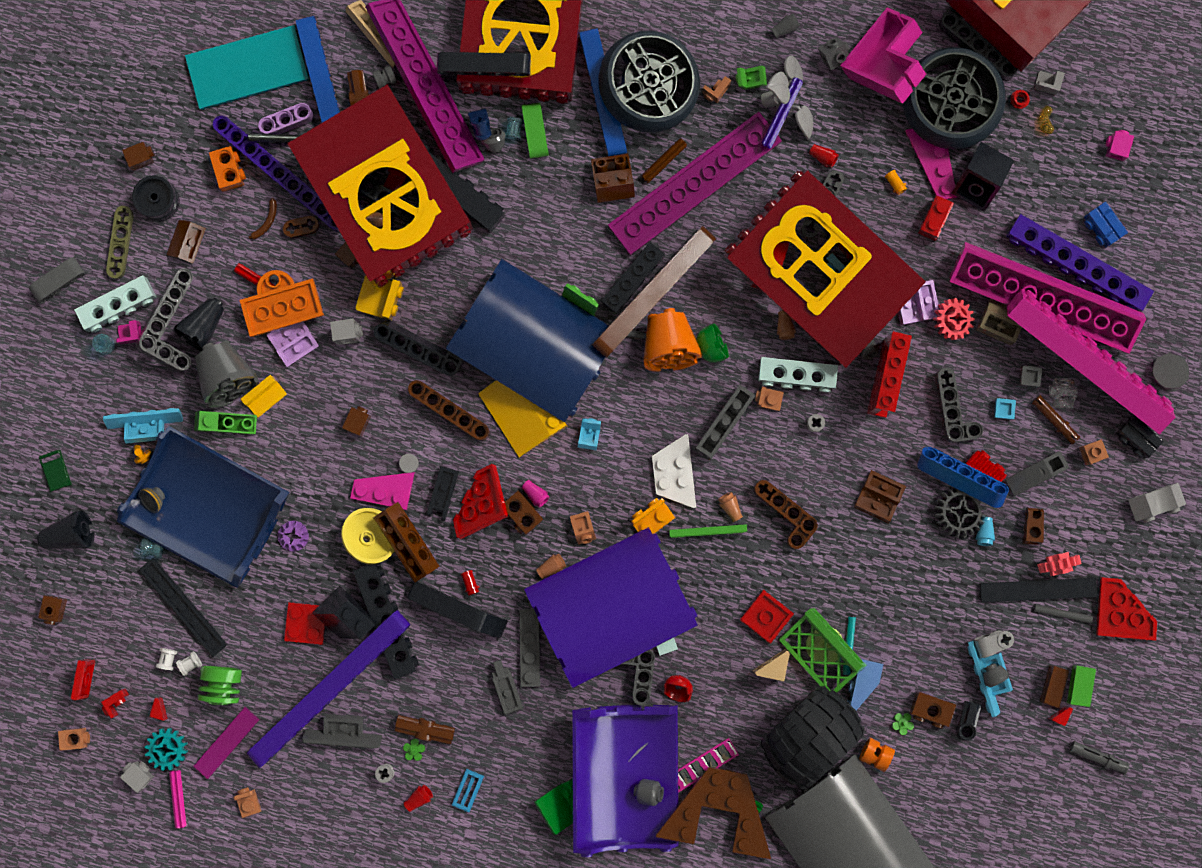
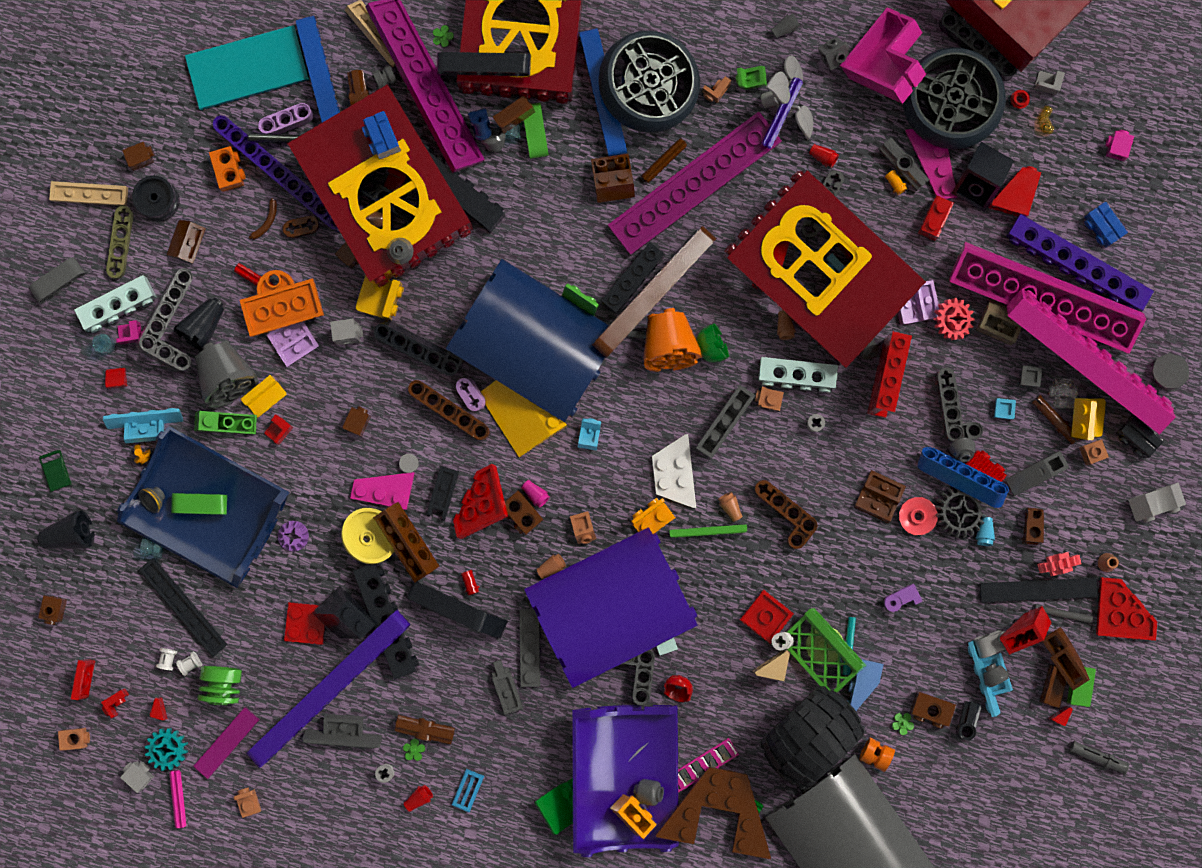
(88, 193): none -> tan plate
(116, 378): none -> red slope
(199, 503): none -> bright green beam
(278, 429): none -> red panel
(381, 135): none -> blue brick
(400, 256): none -> dark grey cone
(443, 35): none -> bright green plant
(468, 396): none -> lavender beam
(514, 114): none -> reddish brown panel
(635, 818): none -> light orange brick
(779, 645): none -> white bush
(895, 600): none -> medium lavender leg
(912, 174): none -> dark grey piece
(925, 508): none -> coral dish
(962, 449): none -> dark grey cone
(1018, 194): none -> red slope
(1027, 630): none -> red slope
(1066, 658): none -> reddish brown slope
(1088, 418): none -> yellow bracket
(1103, 562): none -> nougat cone

